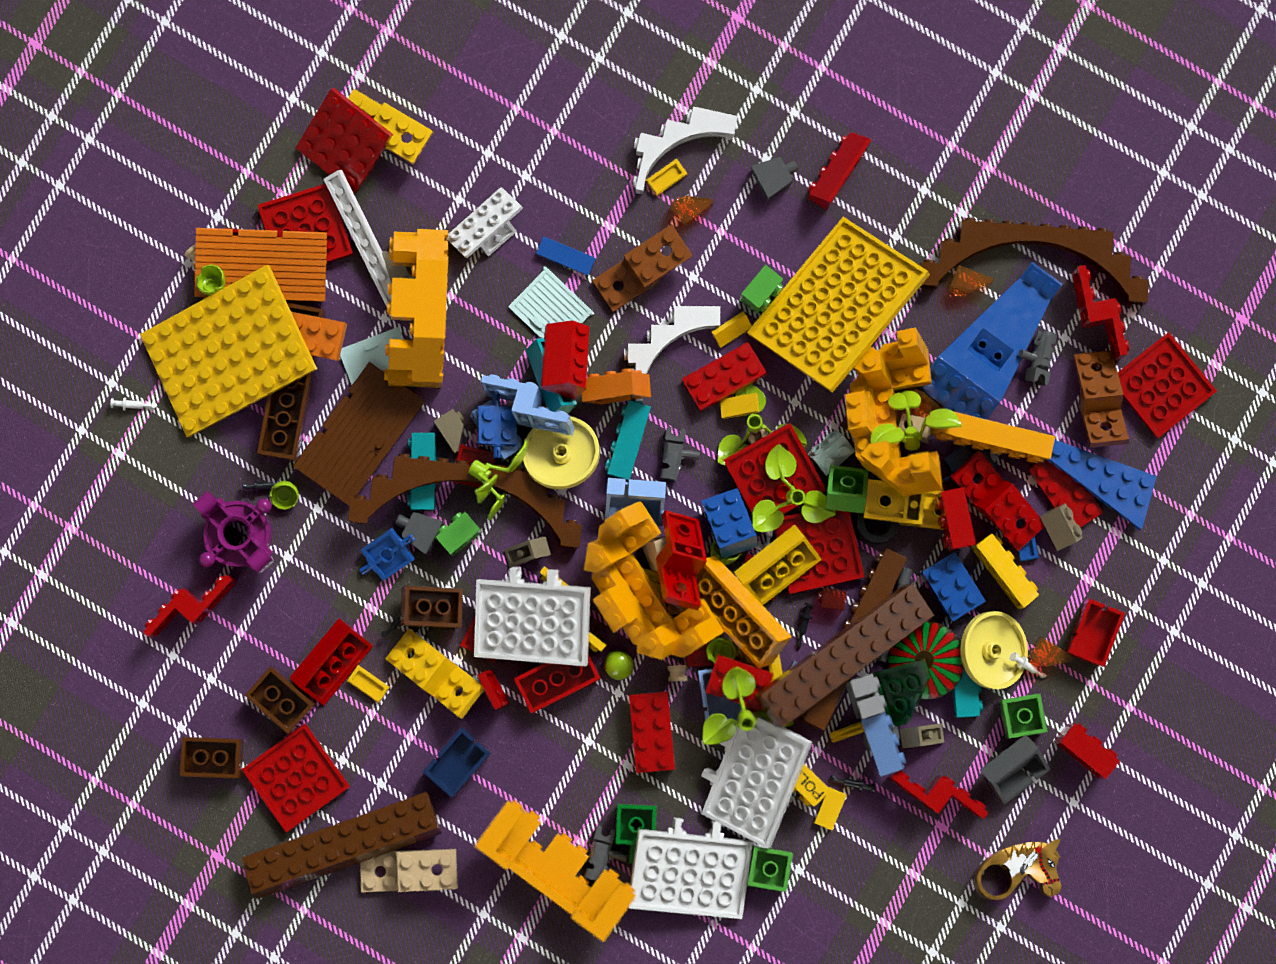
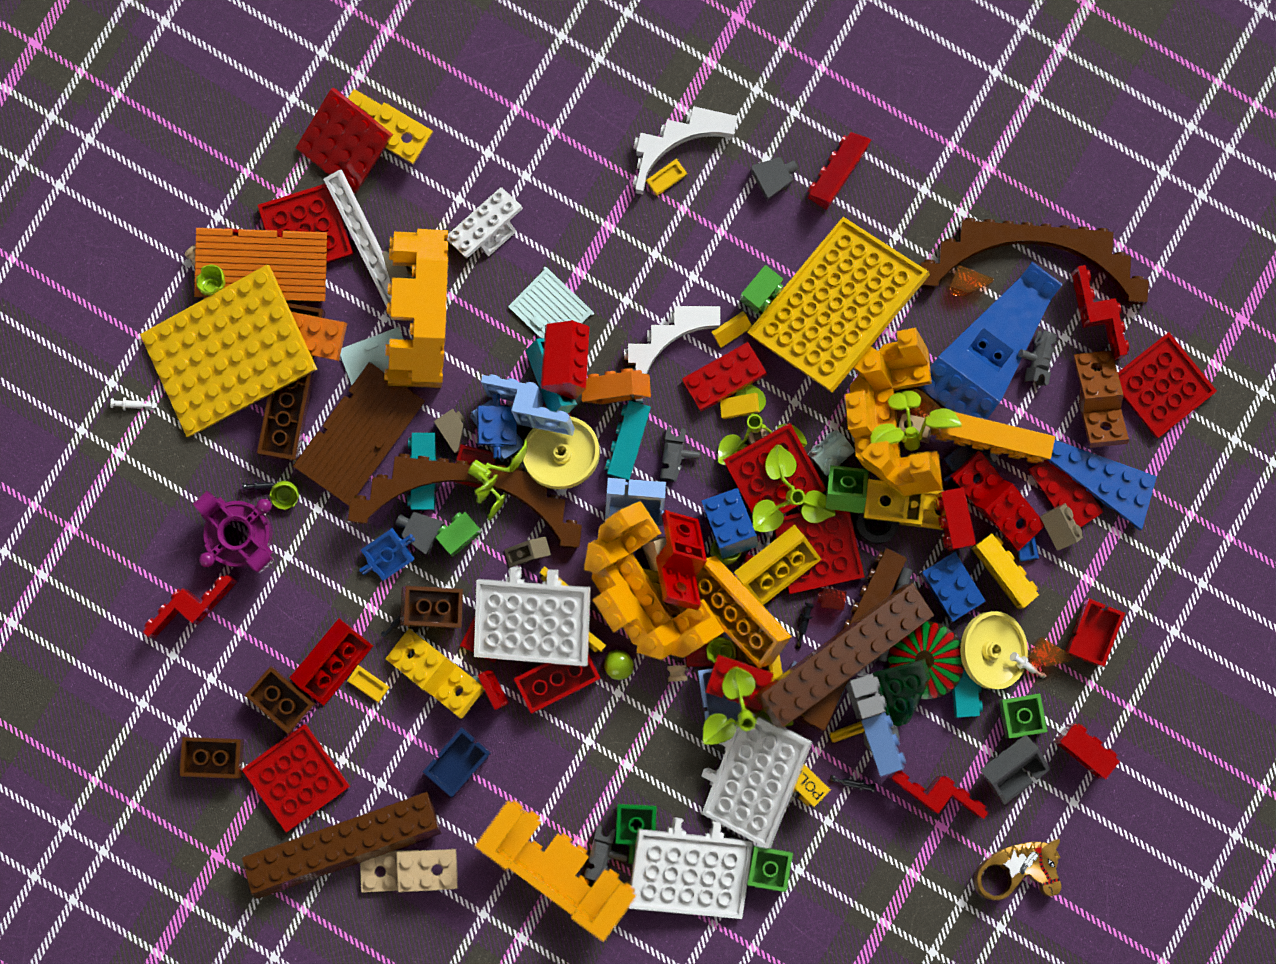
(565, 256): blue tile -> none
(642, 268): dark orange bracket -> none
(652, 732): red brick -> none
(689, 208): clear orange slope -> none
(830, 809): yellow tile -> none
(921, 735): dark tan slope -> none

